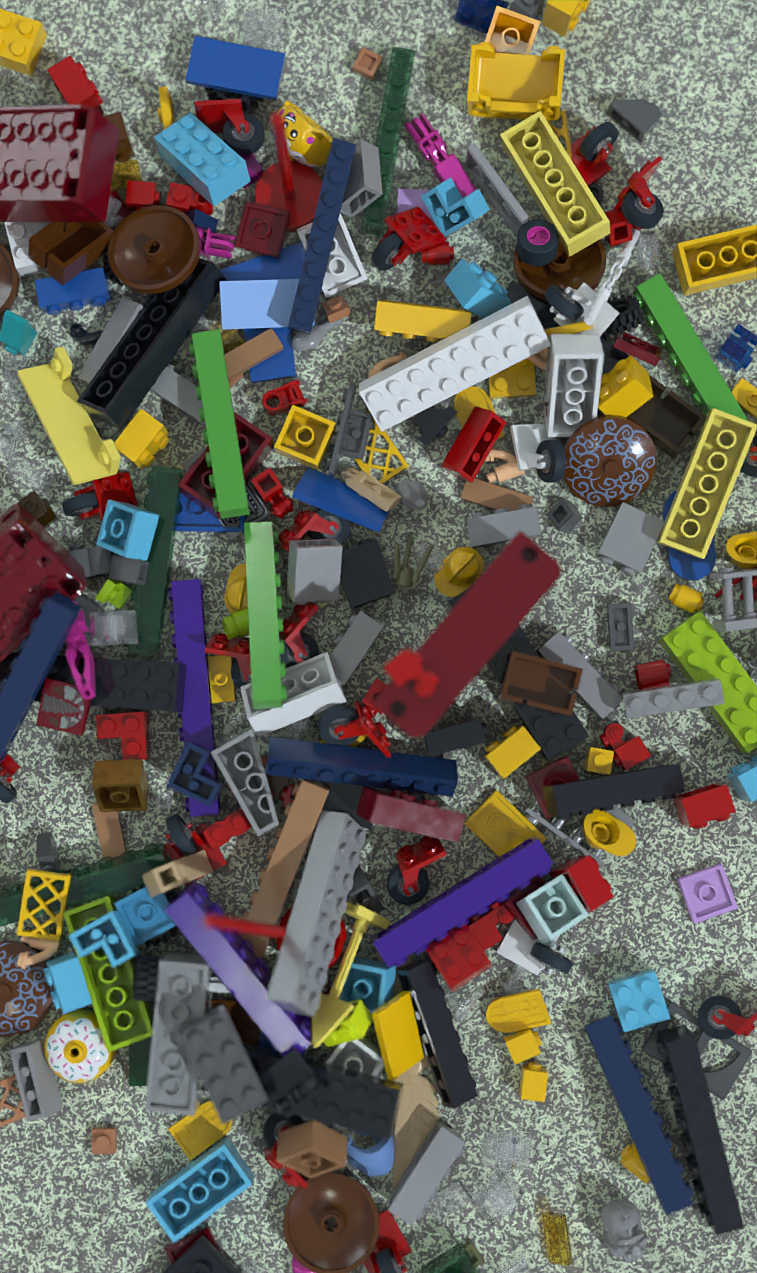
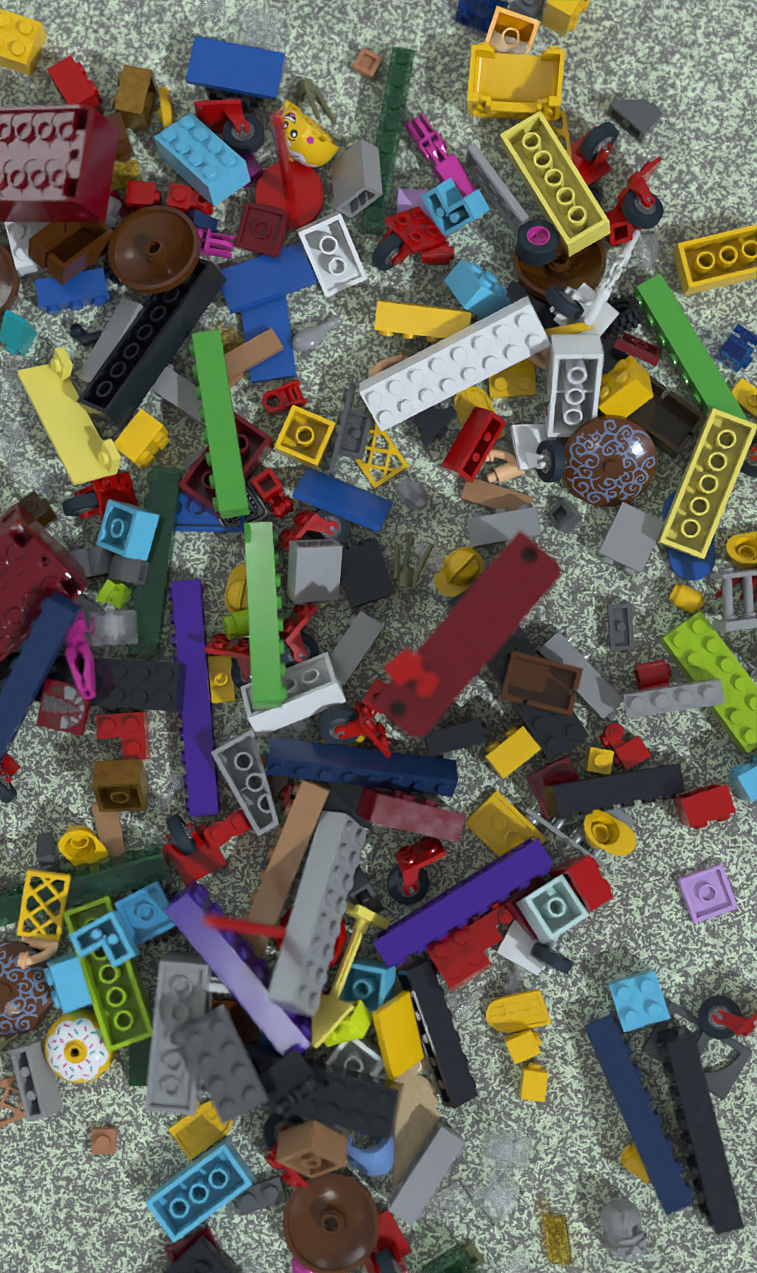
(81, 845): none -> yellow piece
(136, 97): none -> pearl gold brick
(145, 978): black tyre -> none
(177, 873): tan slope -> none
(188, 775): dark blue brick -> none
(257, 303): light blue tile -> none
(261, 1195): none -> dark grey plate
(307, 93): none -> olive plant
(321, 236): dark blue brick -> none
(336, 309): nougat plate -> none
(371, 489): tan hinge -> none

